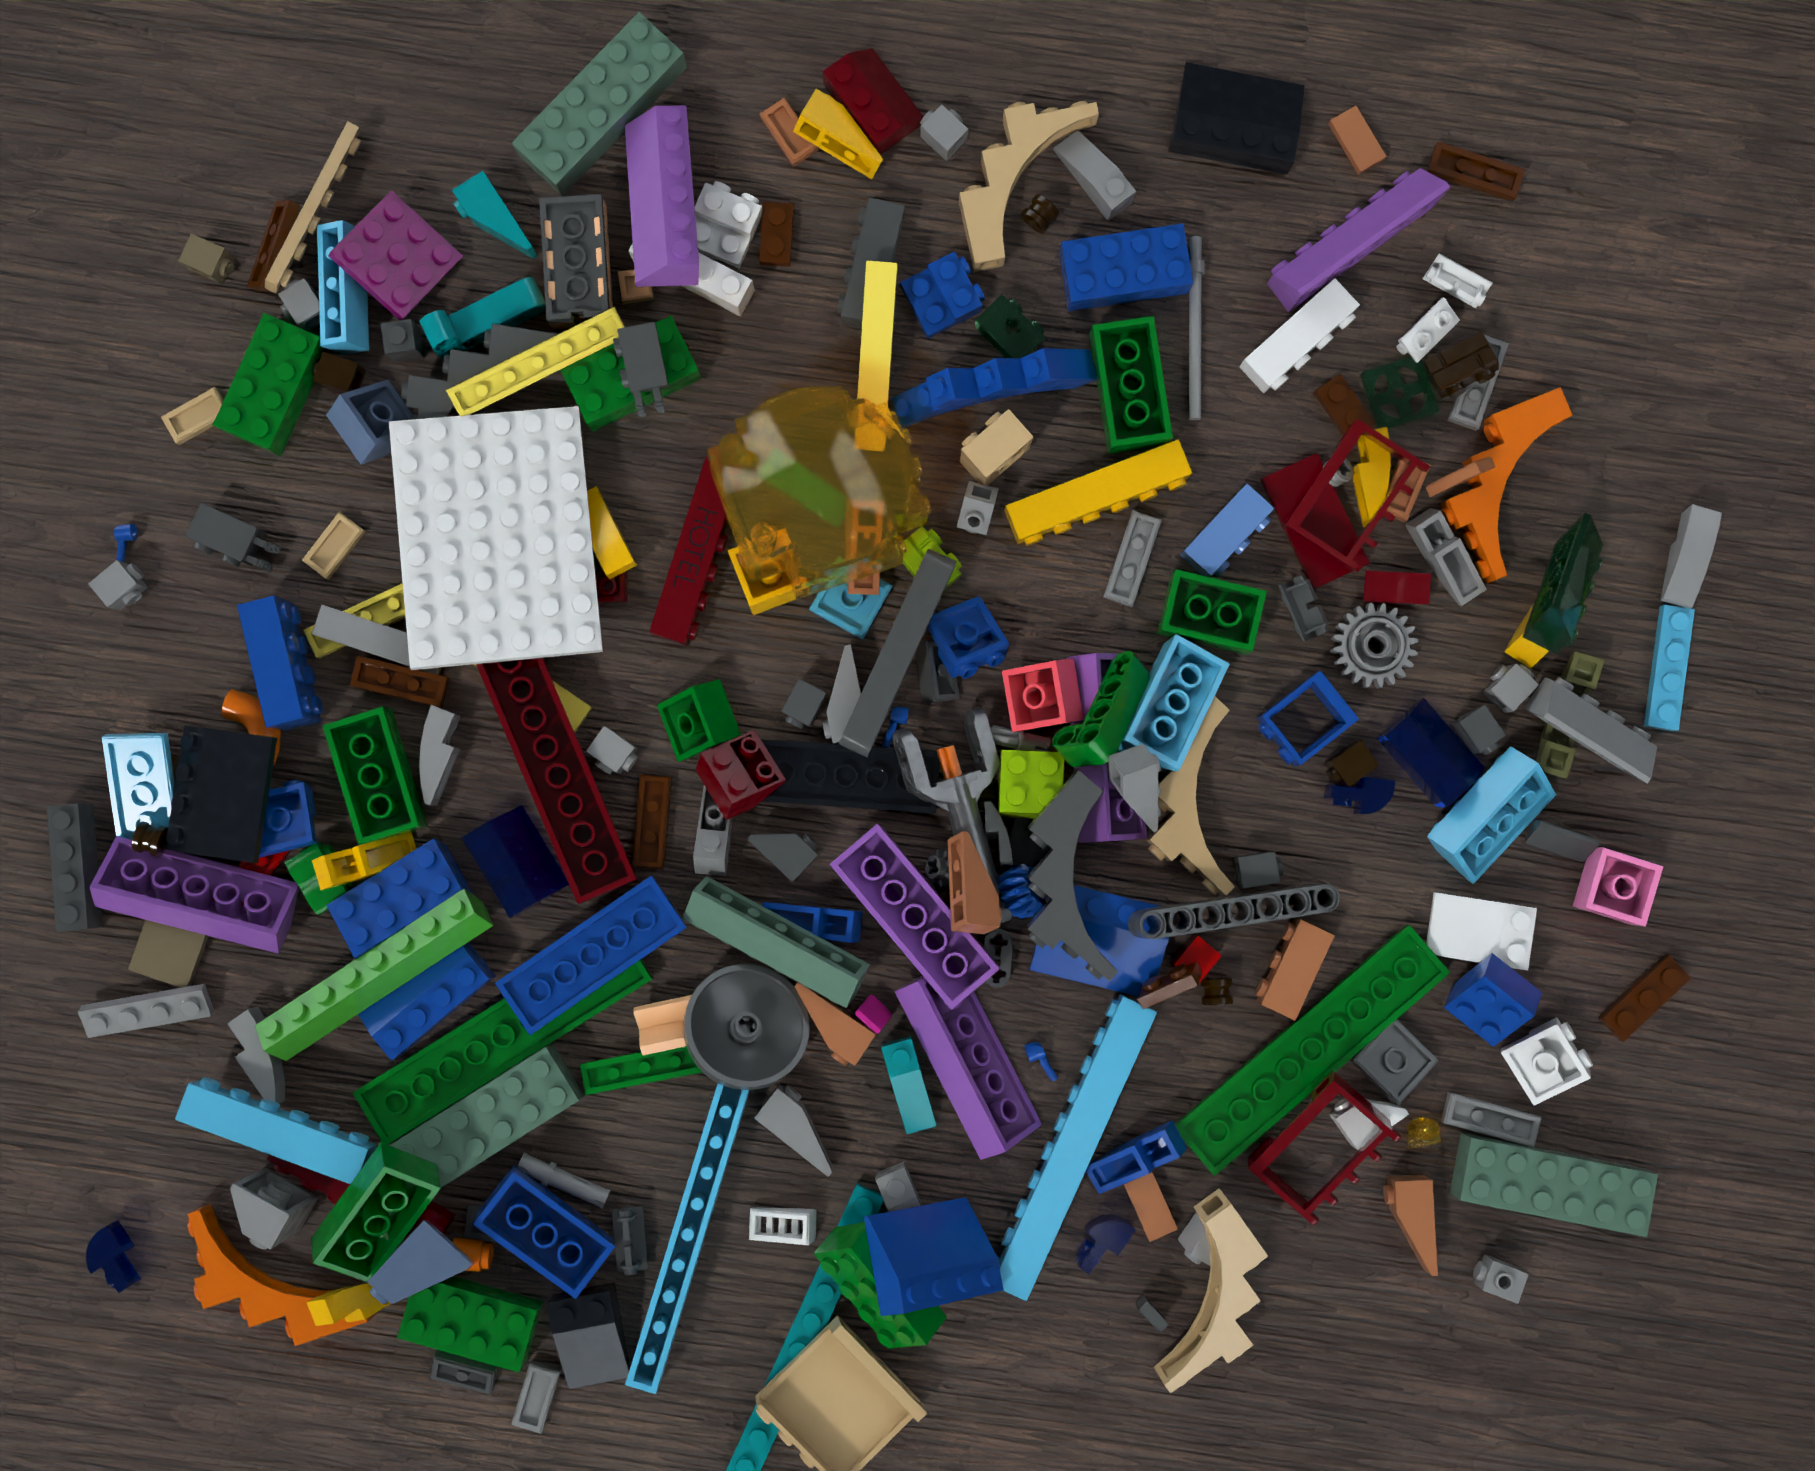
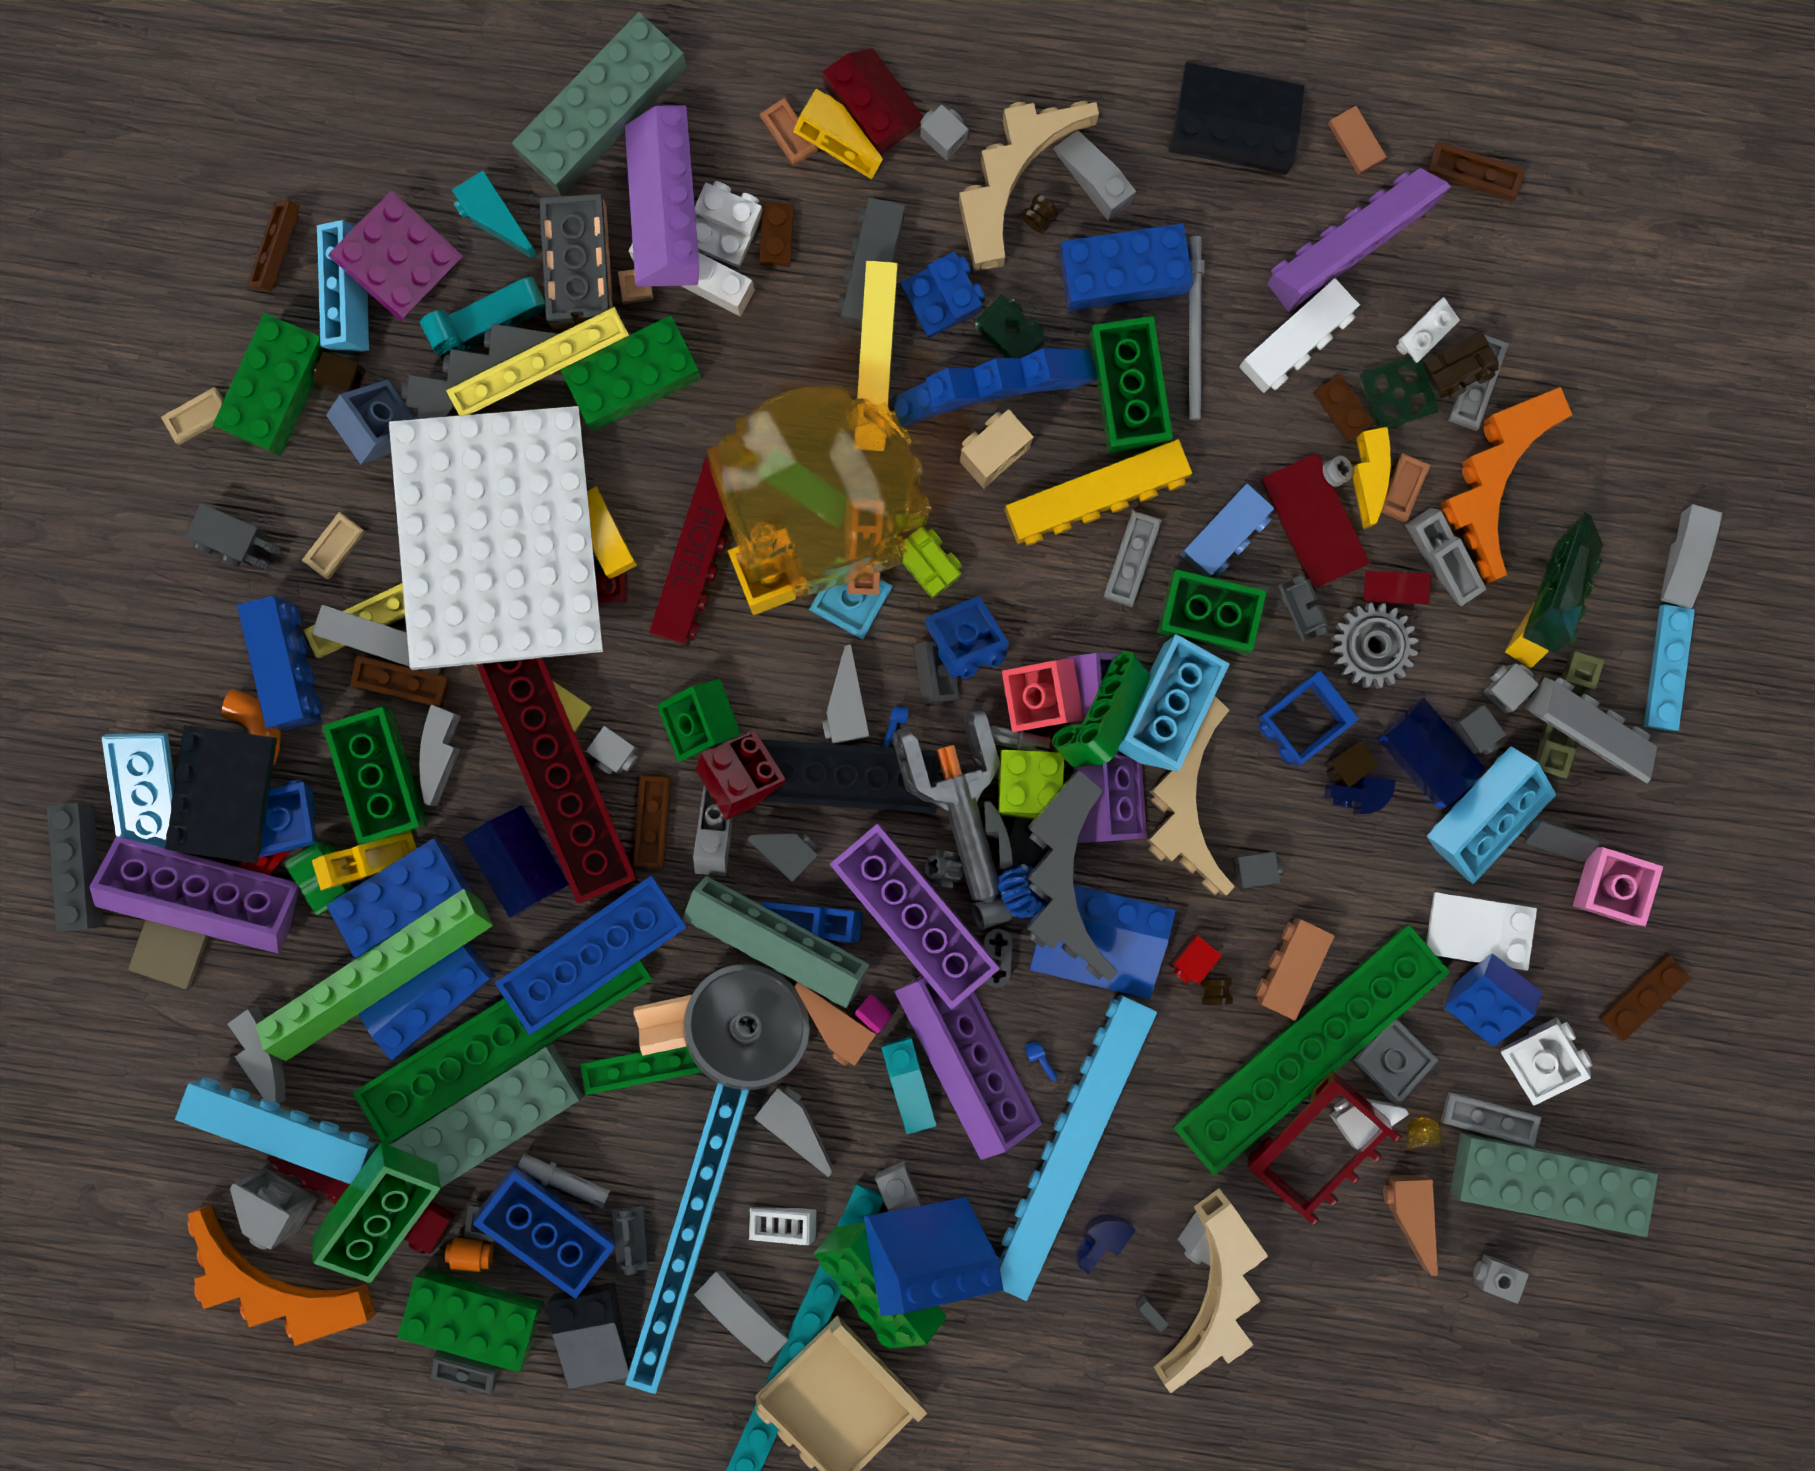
(108, 1252): clear blue brick -> none
(119, 585): light grey brick -> none
(122, 534): blue hand -> none
(146, 1010): light grey plate -> none
(149, 839): dark brown wheel -> none
(207, 259): dark tan brick -> none
(301, 304): light grey brick -> none
(307, 219): tan plate -> none
(348, 1302): yellow slope -> none
(402, 340): dark grey brick -> none
(418, 1264): sand blue slope -> none
(536, 1397): light grey tile -> none
(643, 364): dark grey hinge -> none
(741, 1316): none -> light grey slope
(803, 704): dark grey brick -> none
(897, 653): dark grey beam -> none
(972, 893): nougat slope -> none
(977, 508): light grey brick -> none
(1136, 779): light grey slope -> none
(1136, 1157): blue slope -> none
(1150, 1207): nougat tile -> none
(1177, 981): reddish brown plate -> none
(1220, 911): dark grey beam -> none
(1343, 448): dark red hinge -> none
(1457, 281): white hinge -> none
(1460, 476): nougat tile -> none

